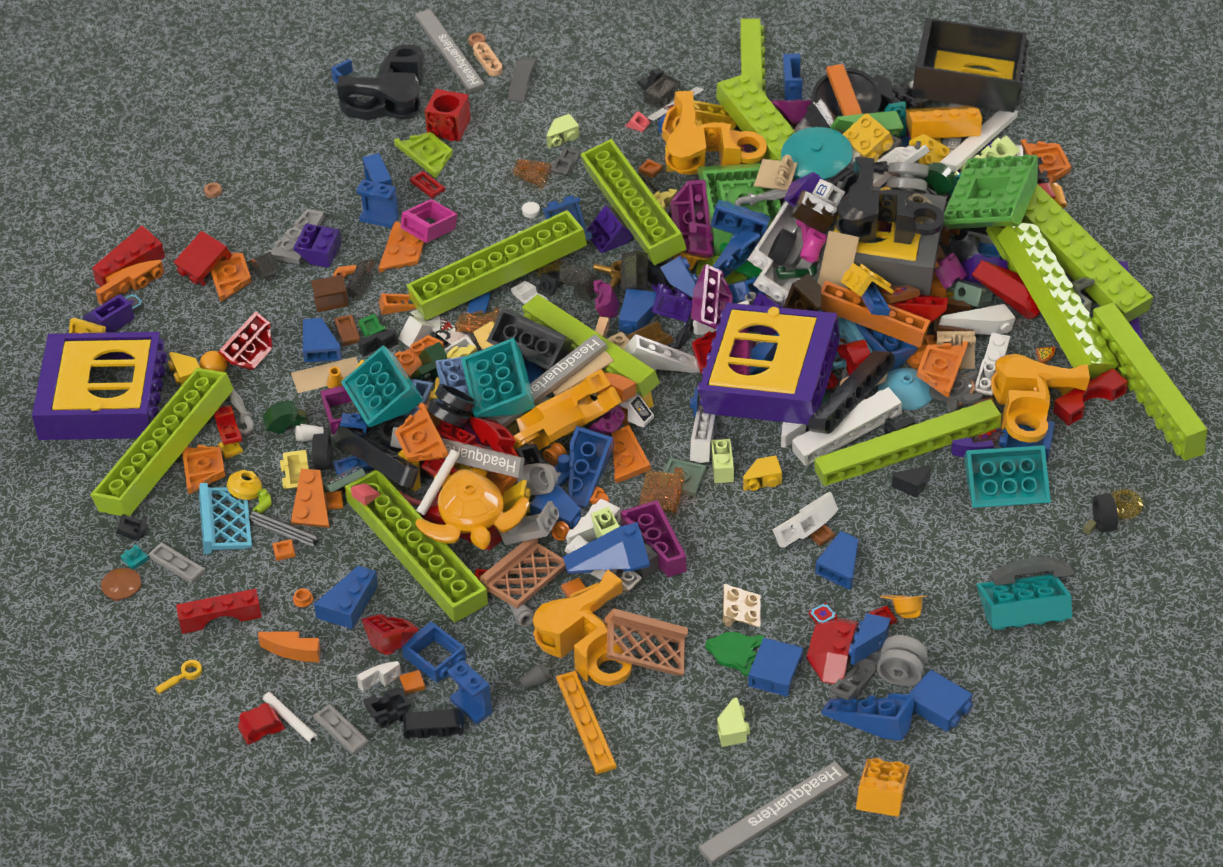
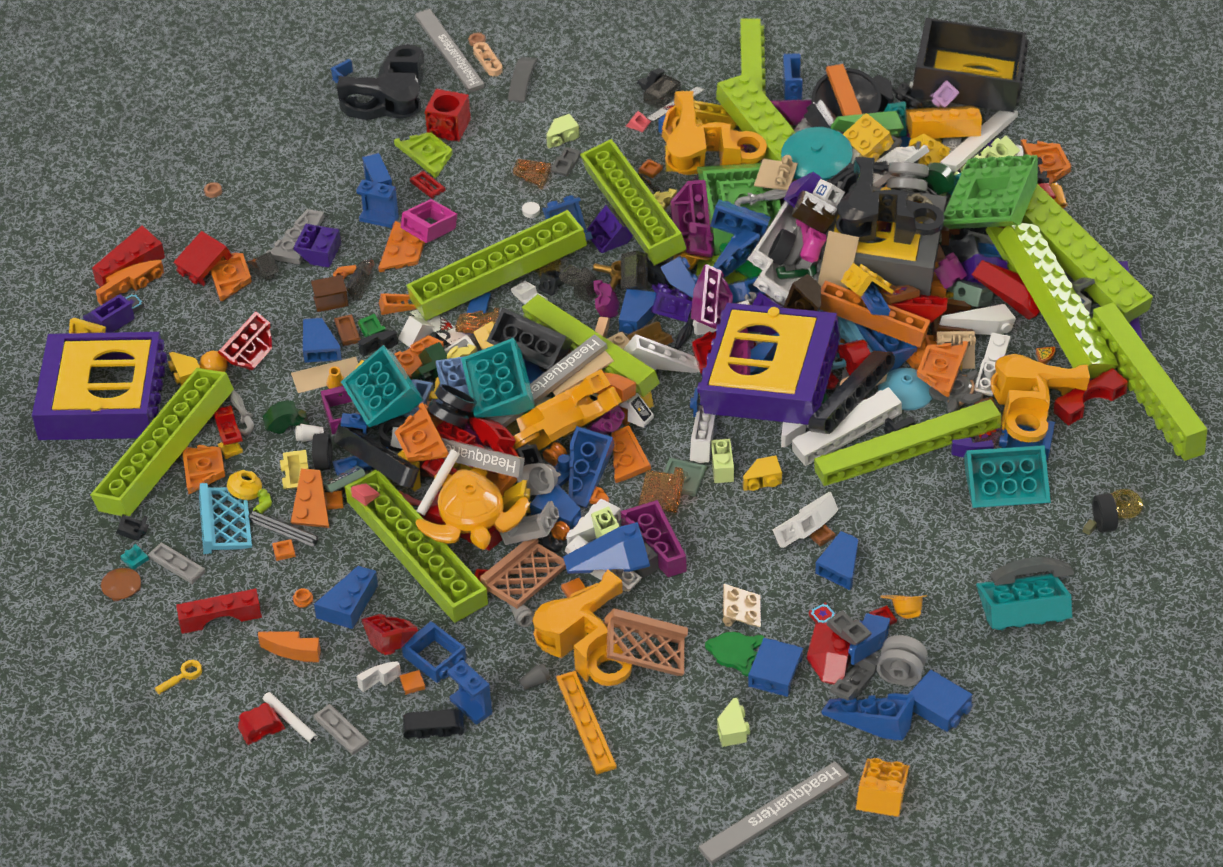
(389, 707): black cylinder -> none
(554, 546): none -> black arm
(847, 629): none -> dark grey slope
(911, 480): black slope -> none
(944, 95): none -> lavender bracket

